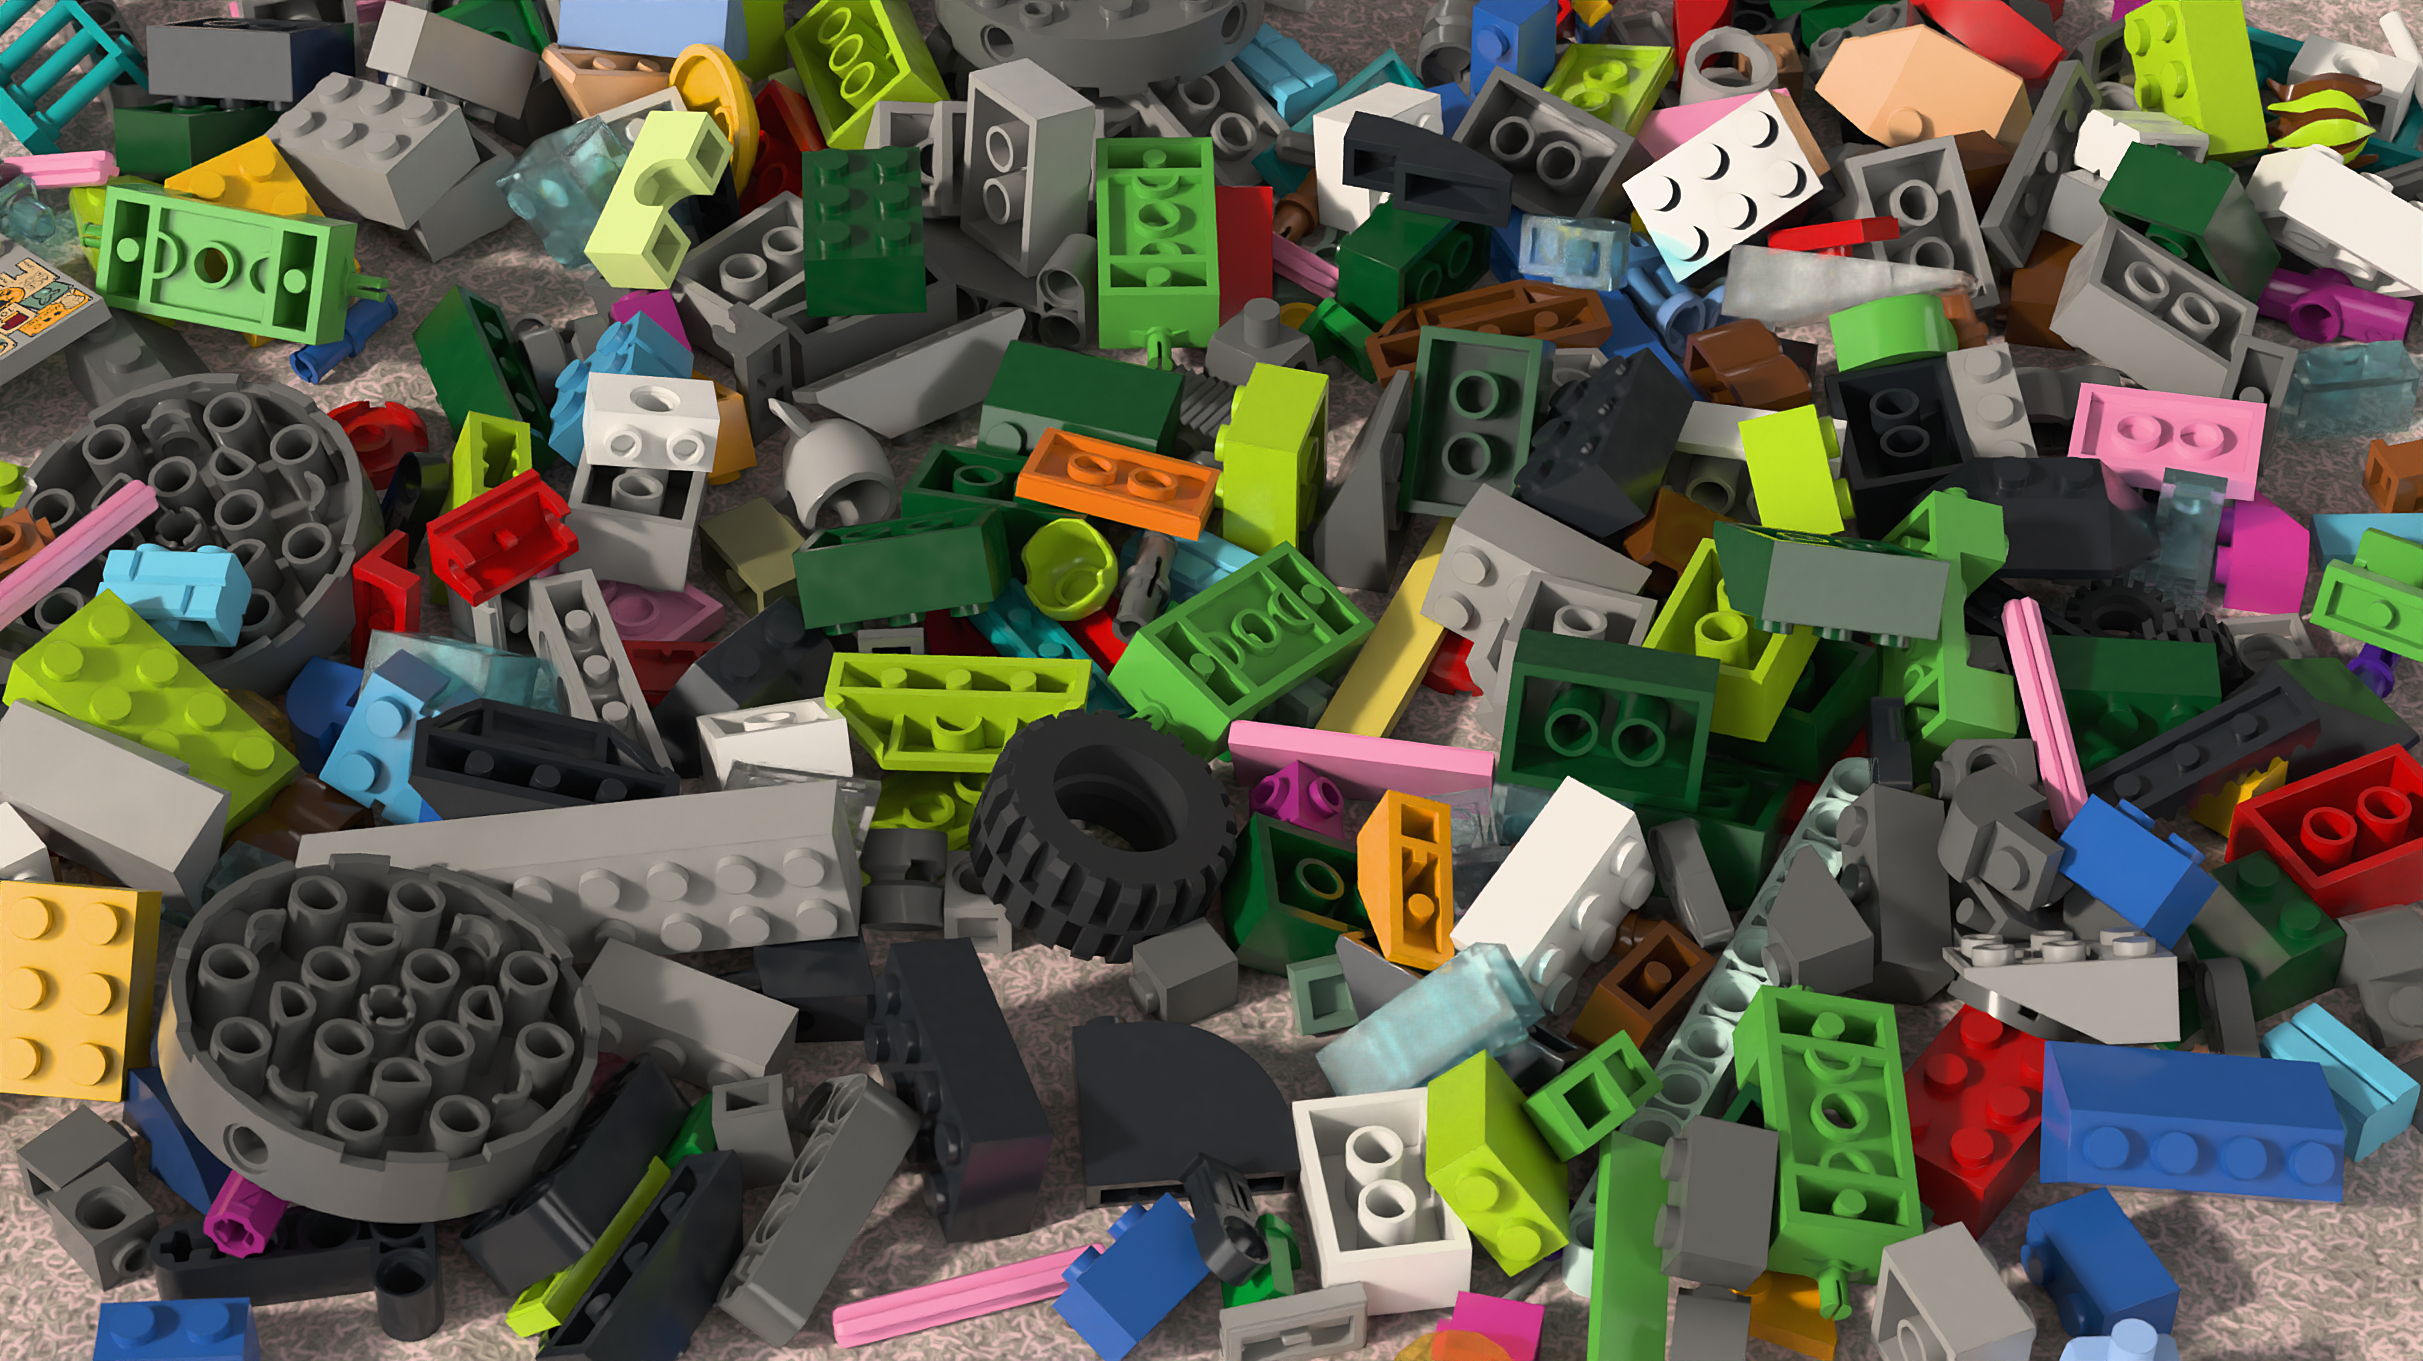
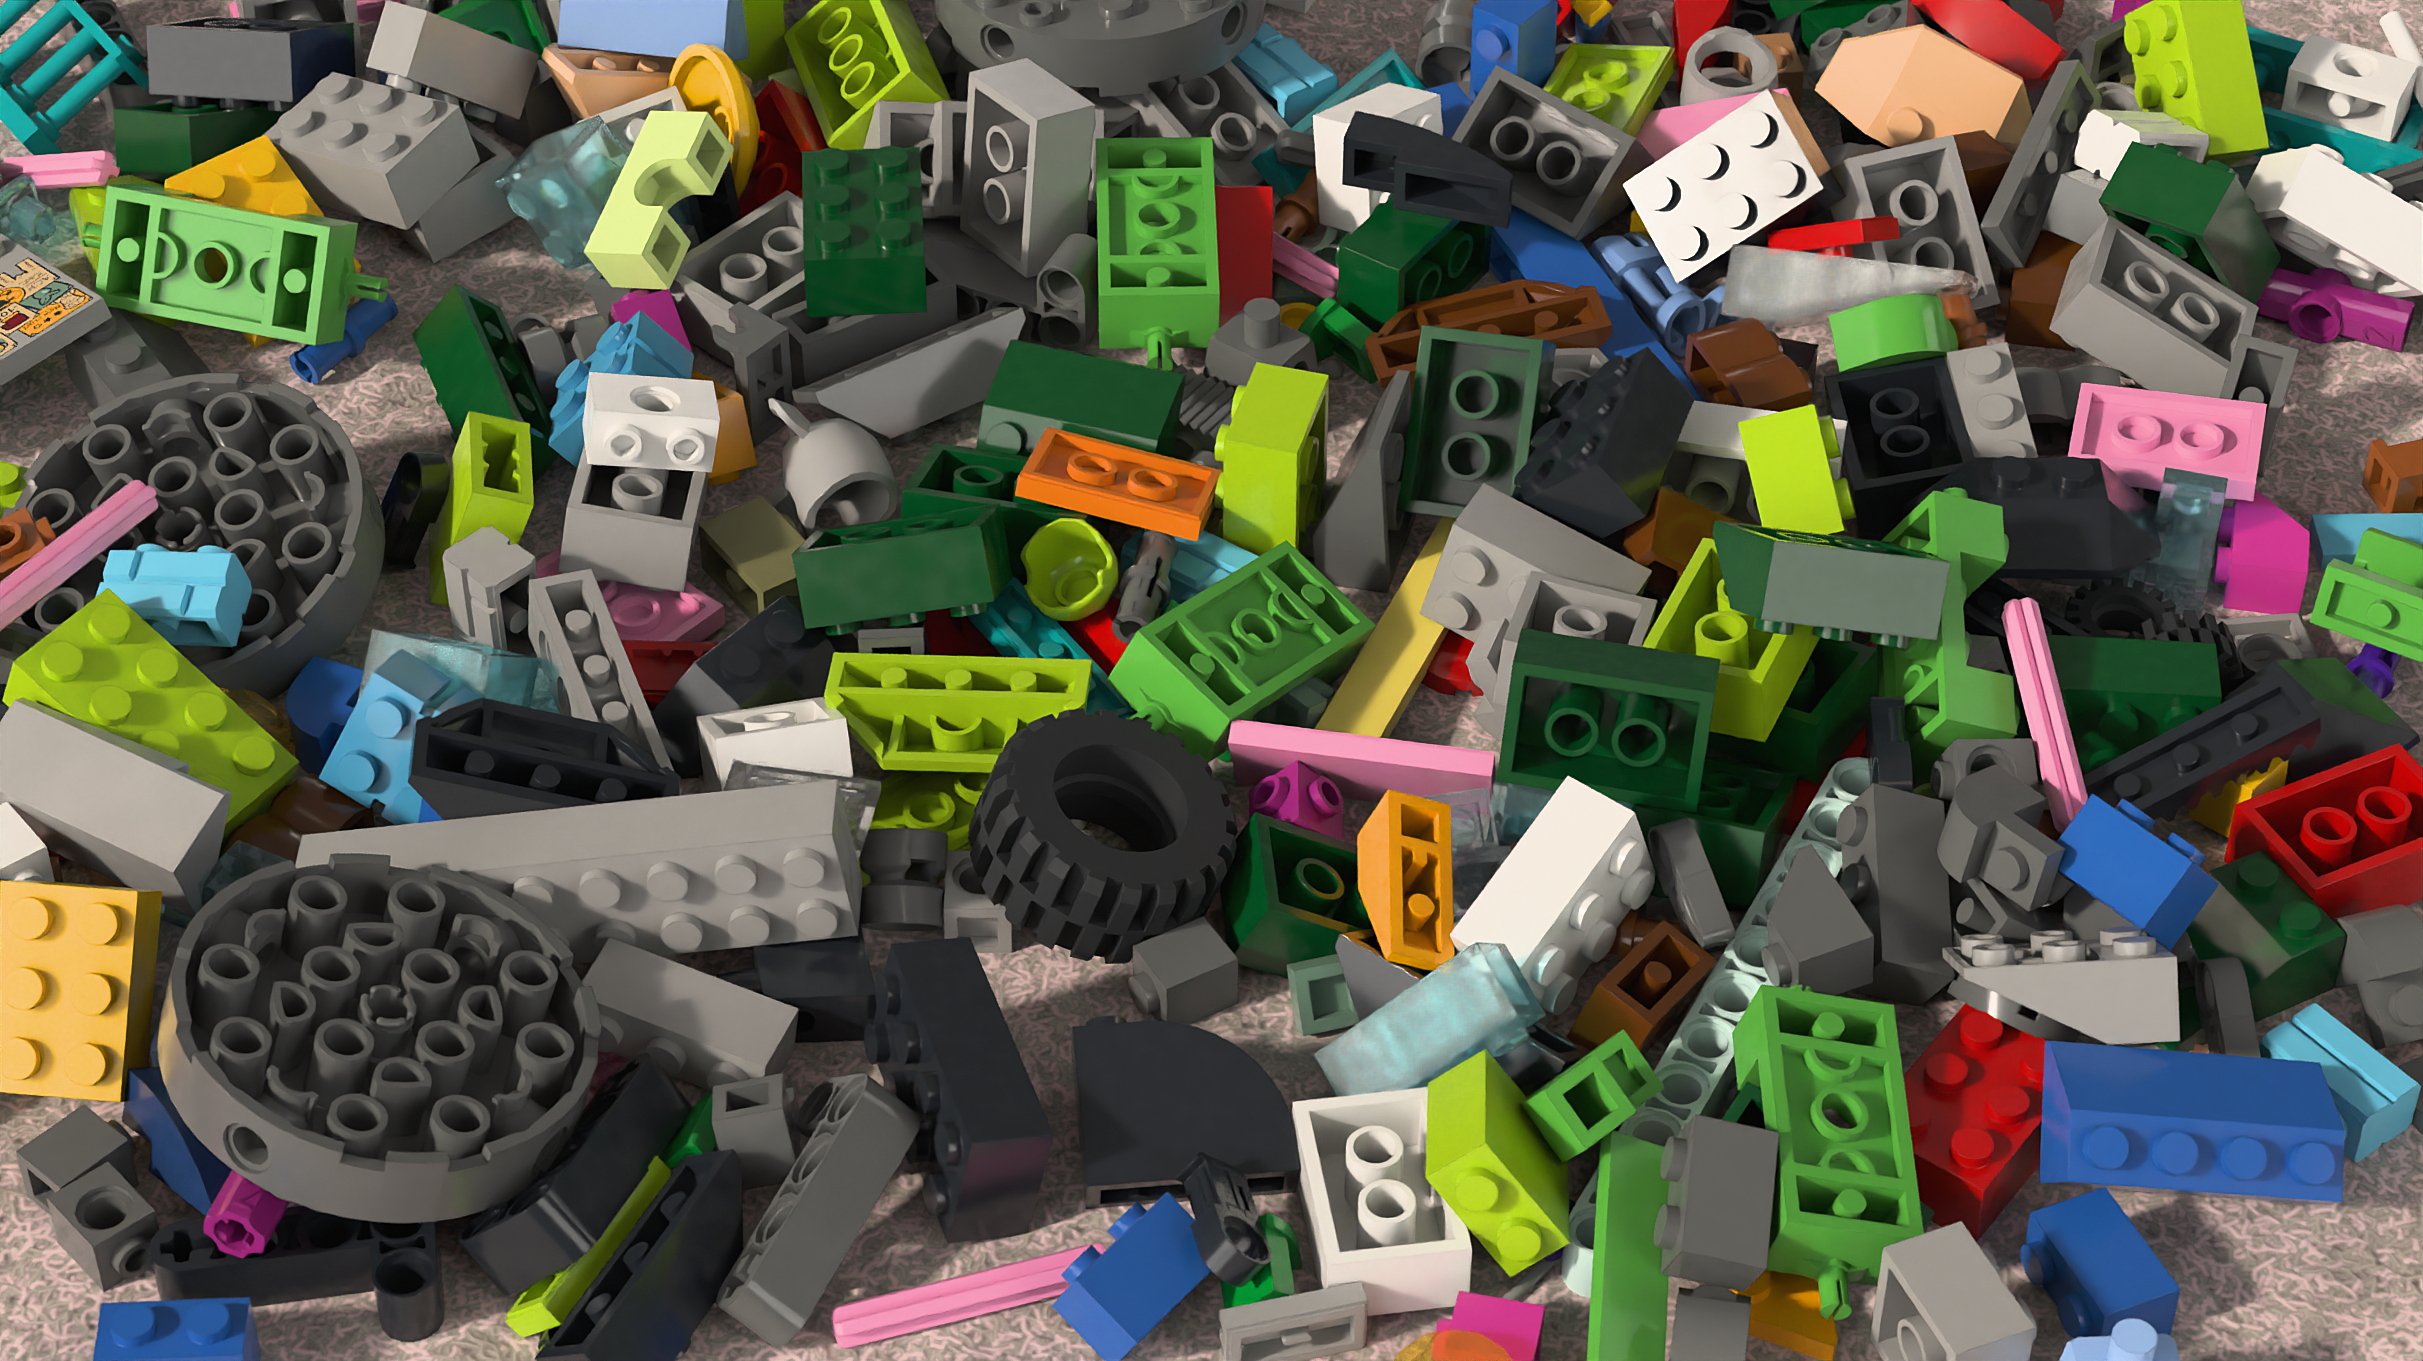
(384, 593): red panel -> none
(400, 431): red tile -> none
(501, 538): red hinge -> none
(1576, 250): clear light blue brick -> none
(2323, 113): hair -> none
(2351, 391): clear light blue slope -> none

